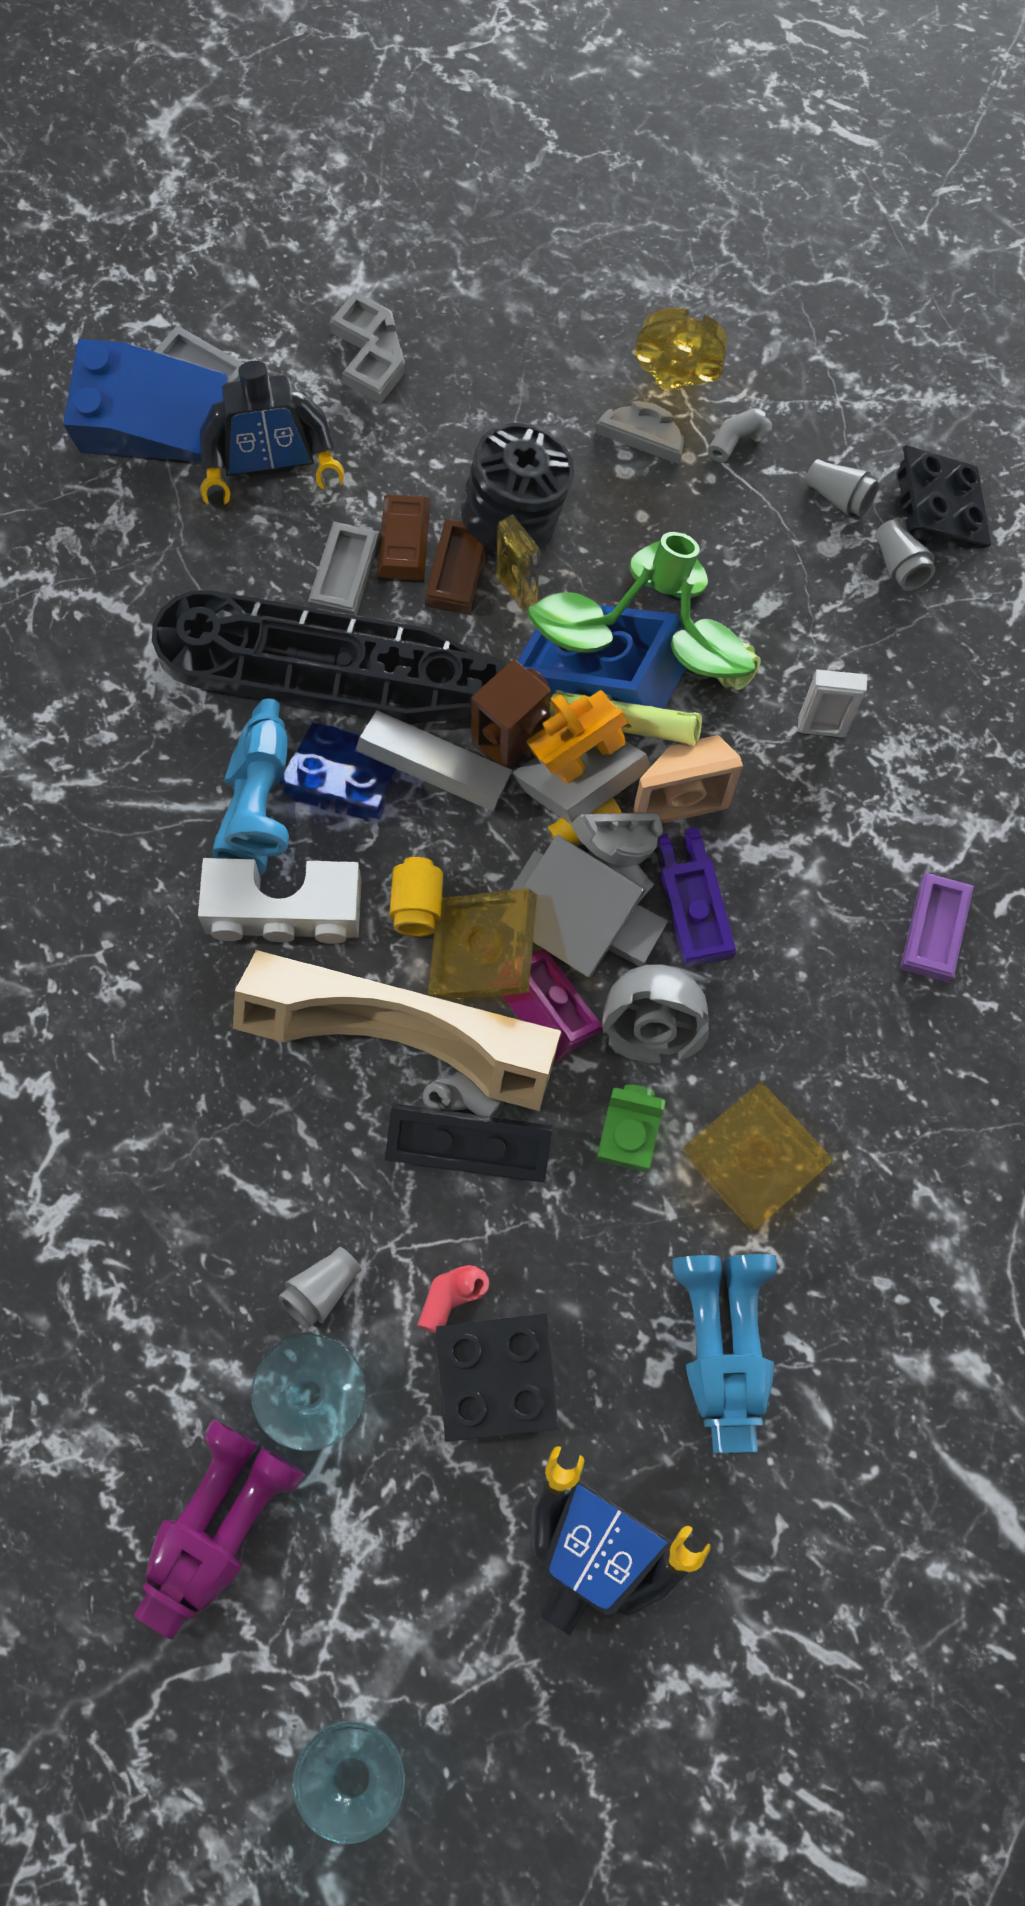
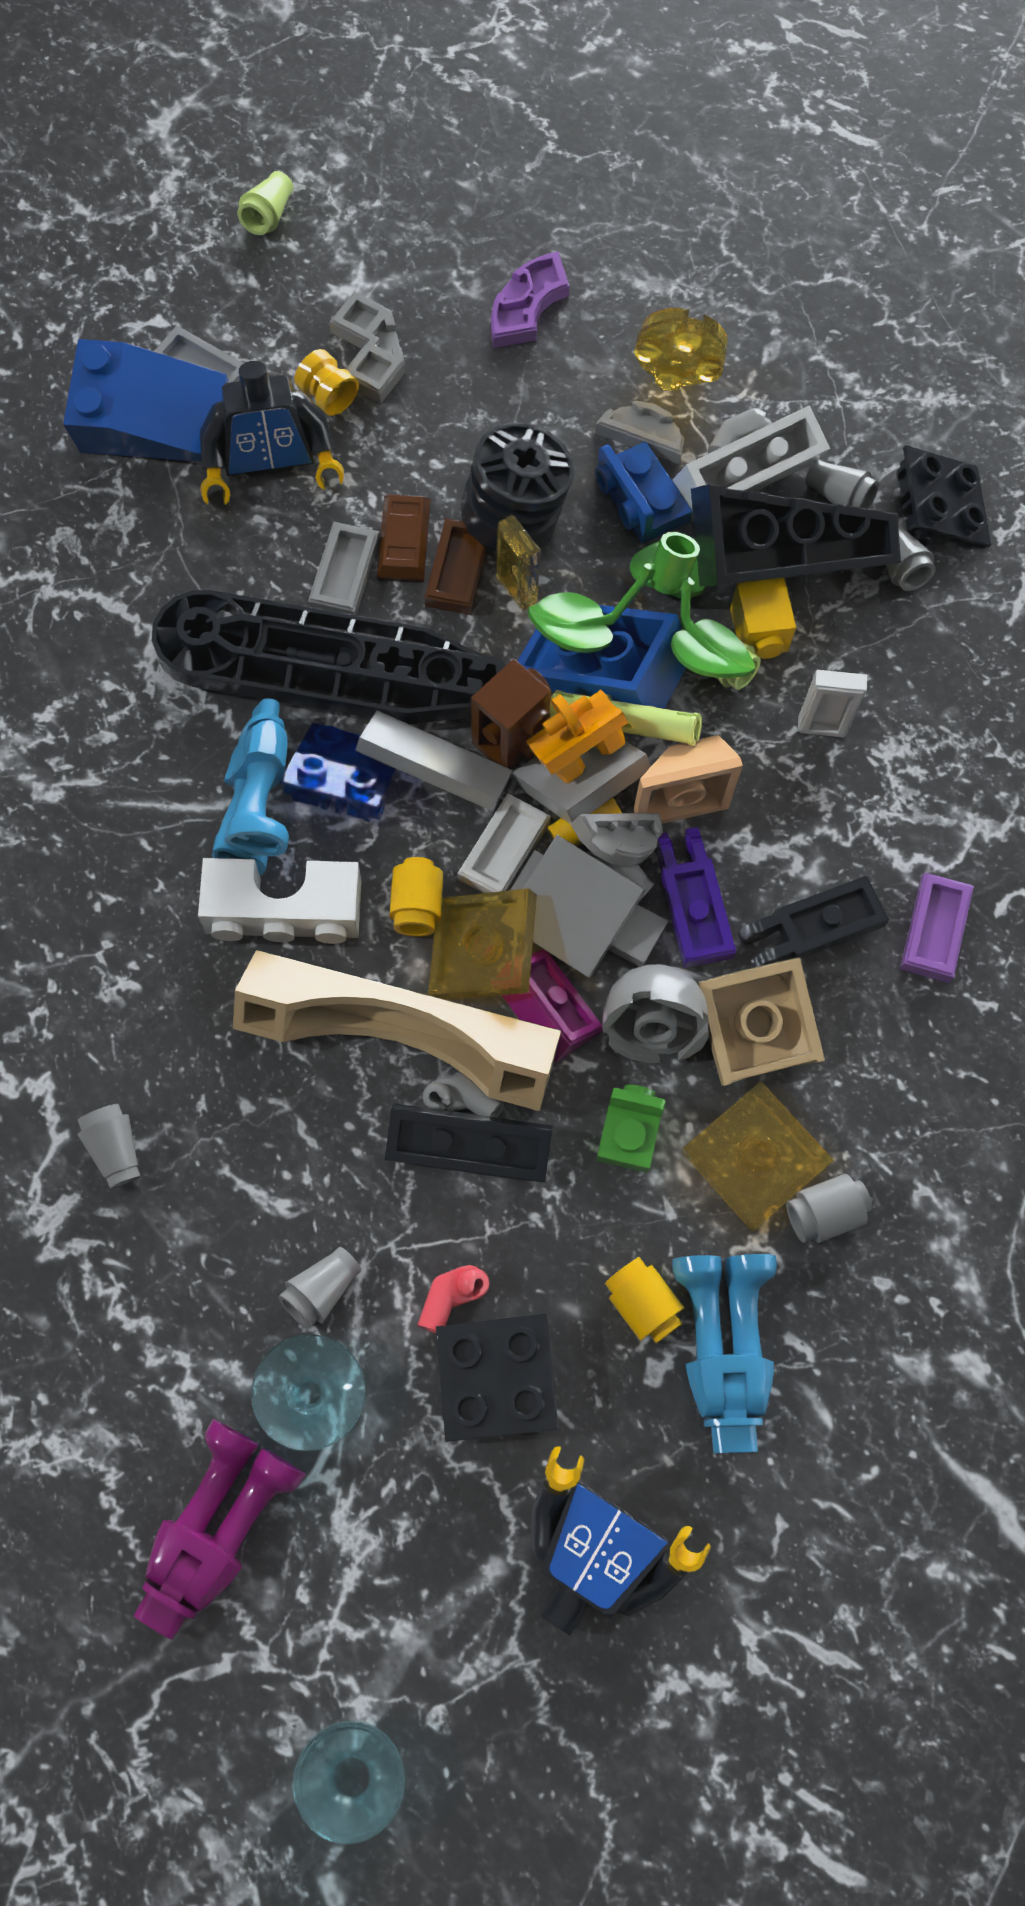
(110, 1144): none -> light grey cone
(264, 204): none -> yellowish green cone
(321, 378): none -> yellow wheel
(504, 846): none -> white tile
(525, 298): none -> medium lavender tile
(641, 491): none -> blue bracket
(645, 1301): none -> yellow brick
(758, 457): none -> white brick
(761, 1020): none -> tan slope
(763, 616): none -> yellow brick
(772, 536): none -> black wedge
(818, 922): none -> black hinge
(829, 1209): none -> light grey brick

